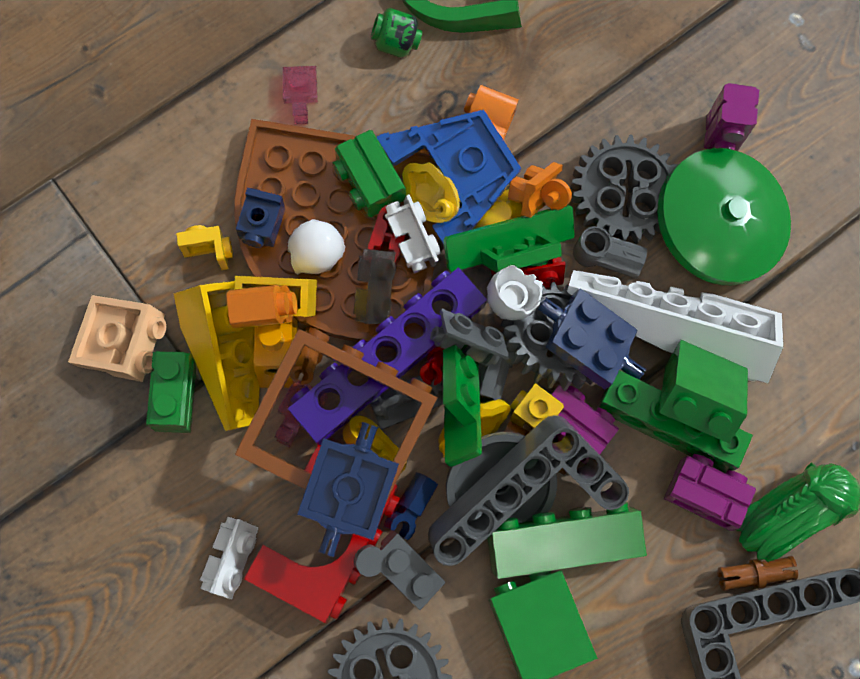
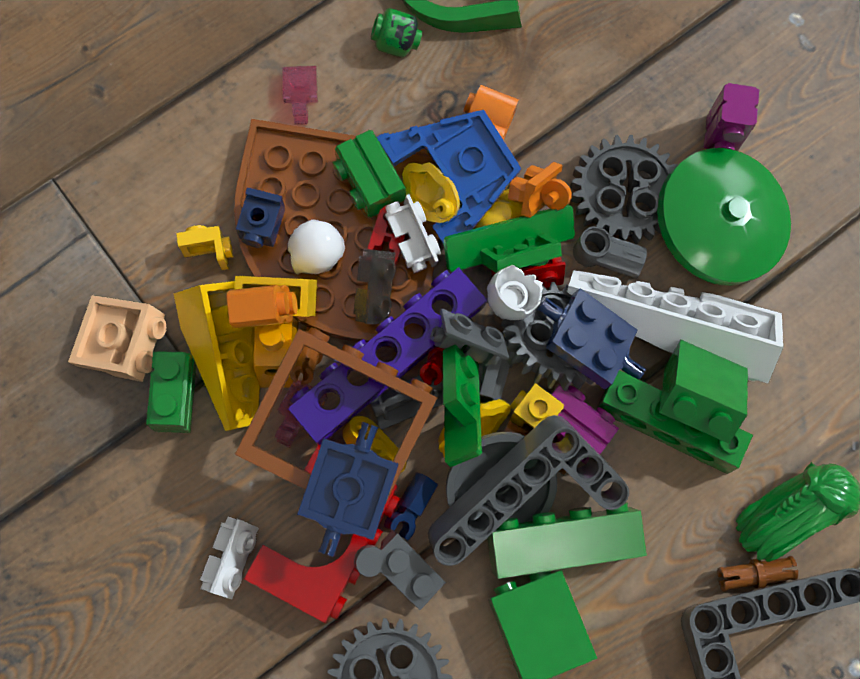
(710, 492): magenta brick -> none

